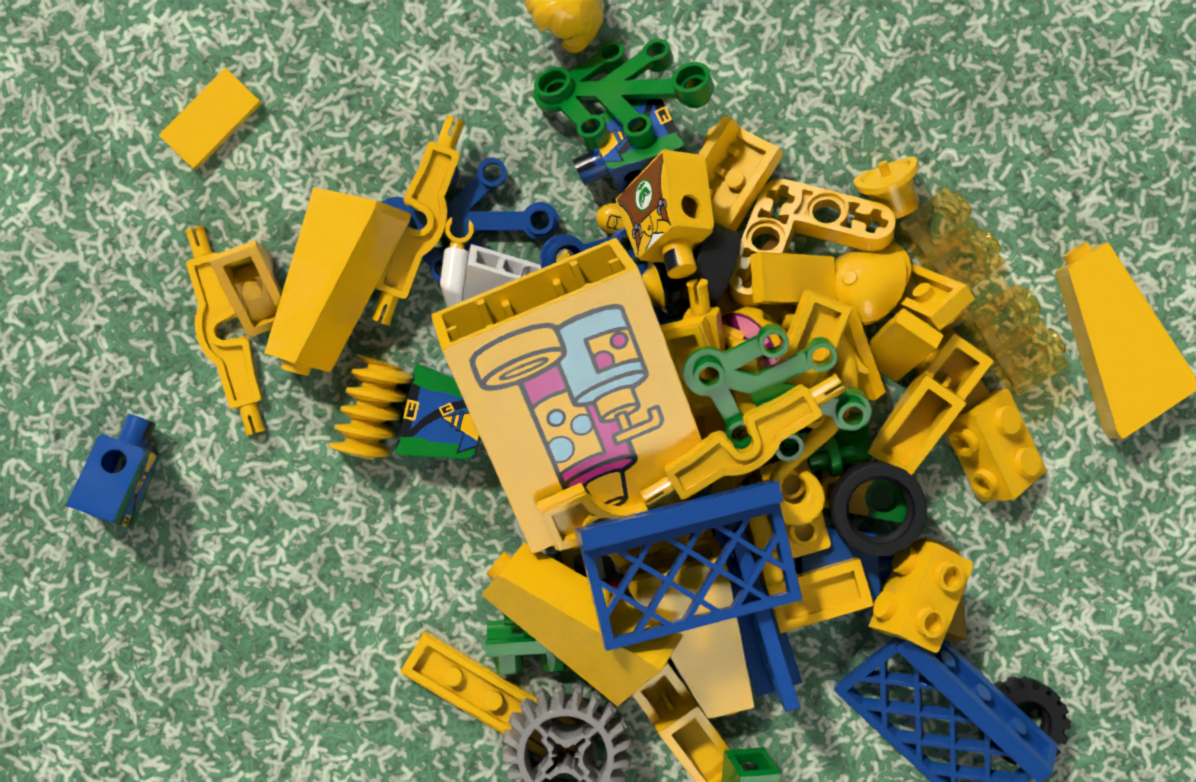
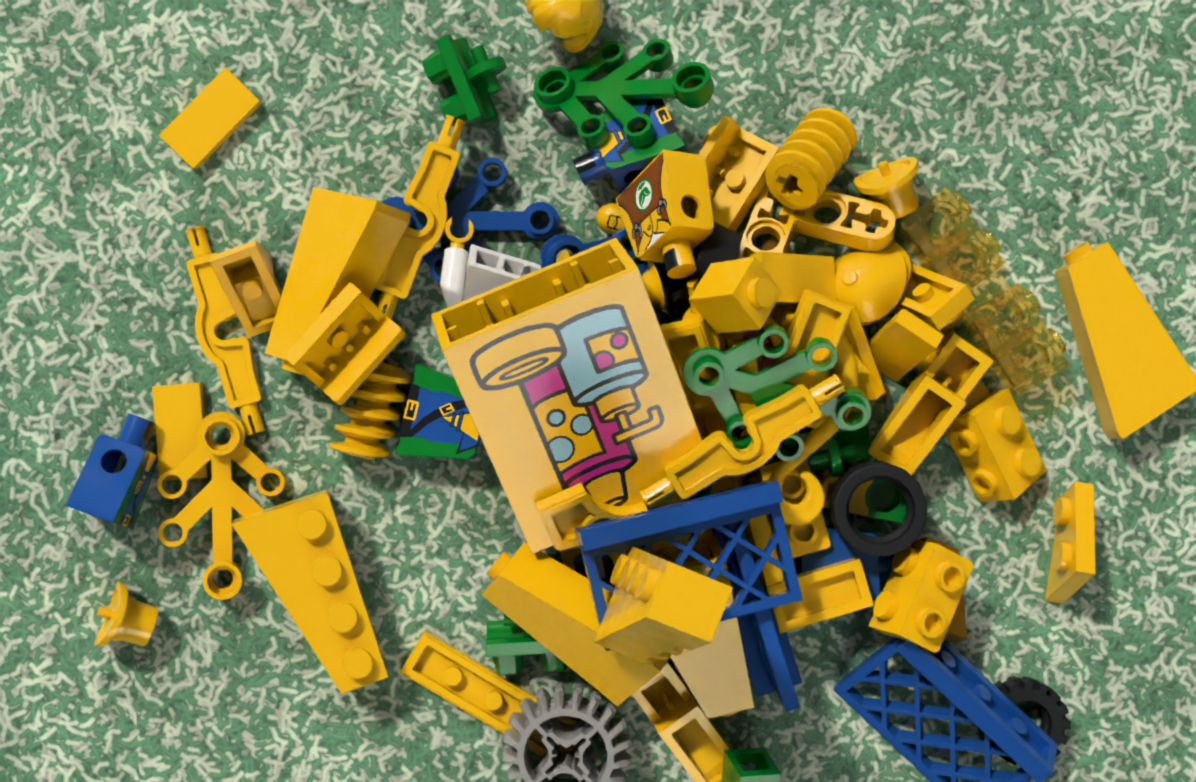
(126, 619): none -> yellow piece
(177, 417): none -> yellow tile
(219, 494): none -> yellow plant
(313, 576): none -> yellow wedge
(344, 344): none -> yellow bracket
(472, 77): none -> green hips
(660, 608): none -> yellow wedge
(735, 295): none -> yellow brick
(810, 158): none -> yellow piece
(1073, 543): none -> yellow wing

